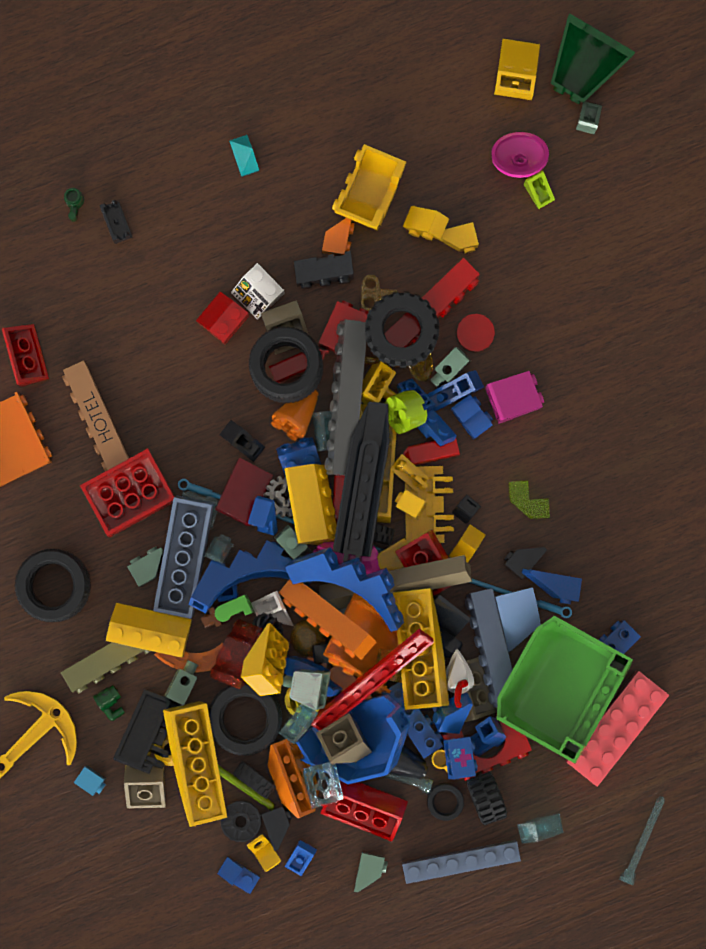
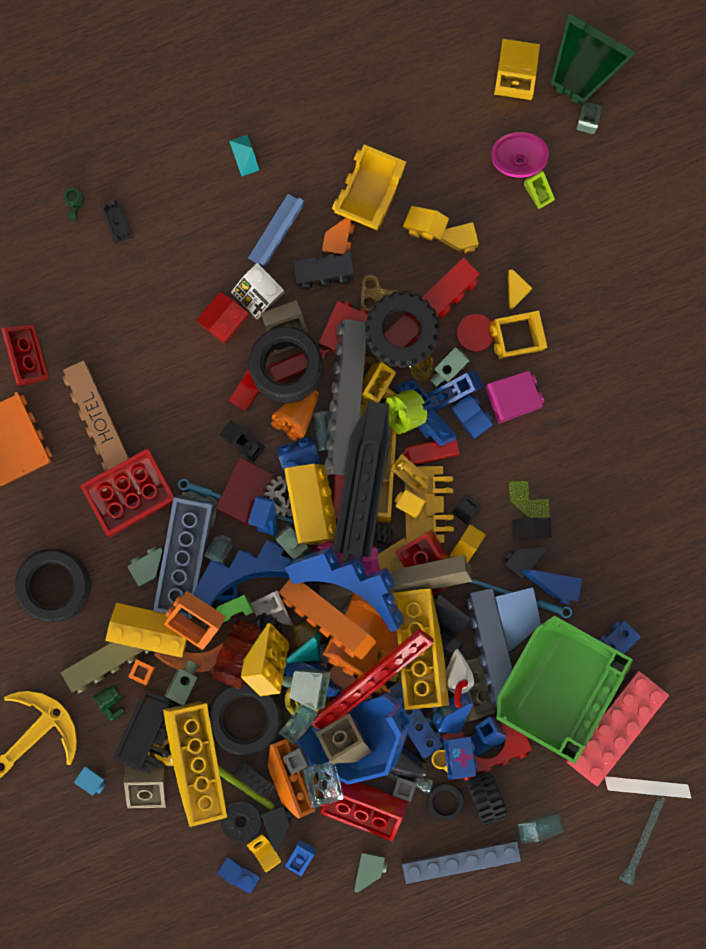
(141, 672): none -> orange brick
(187, 628): none -> orange window
(244, 392): none -> red slope
(276, 230): none -> medium blue fence
(296, 761): none -> dark grey tile
(308, 651): none -> teal slope
(404, 788): none -> dark grey tile
(517, 289): none -> yellow slope
(531, 528): none -> black slope
(536, 330): none -> yellow window
(648, 787): none -> white sticker

